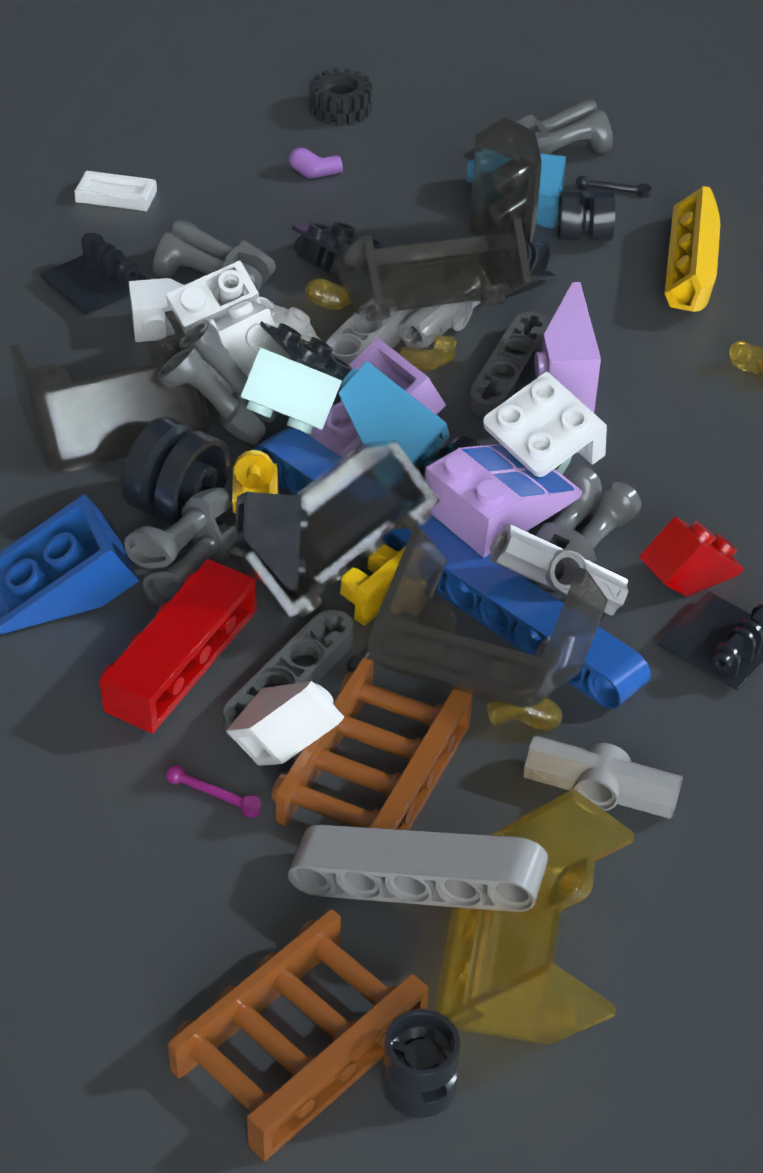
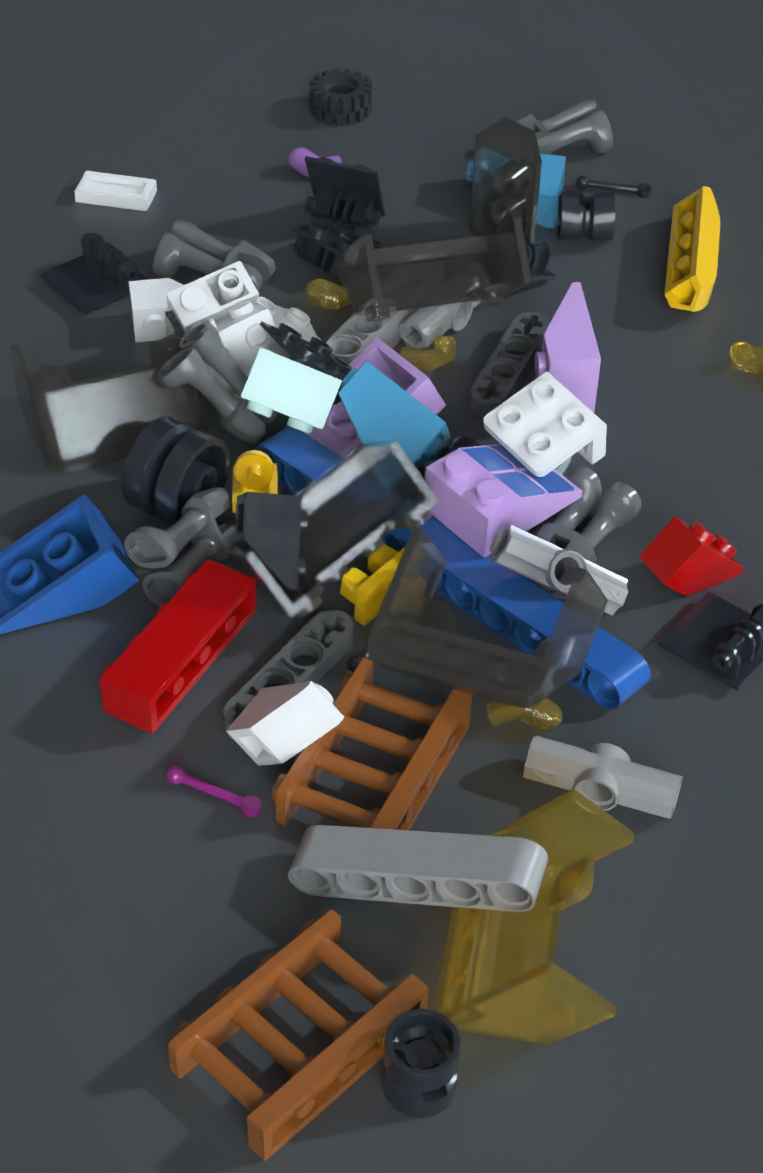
(347, 188): none -> black hinge

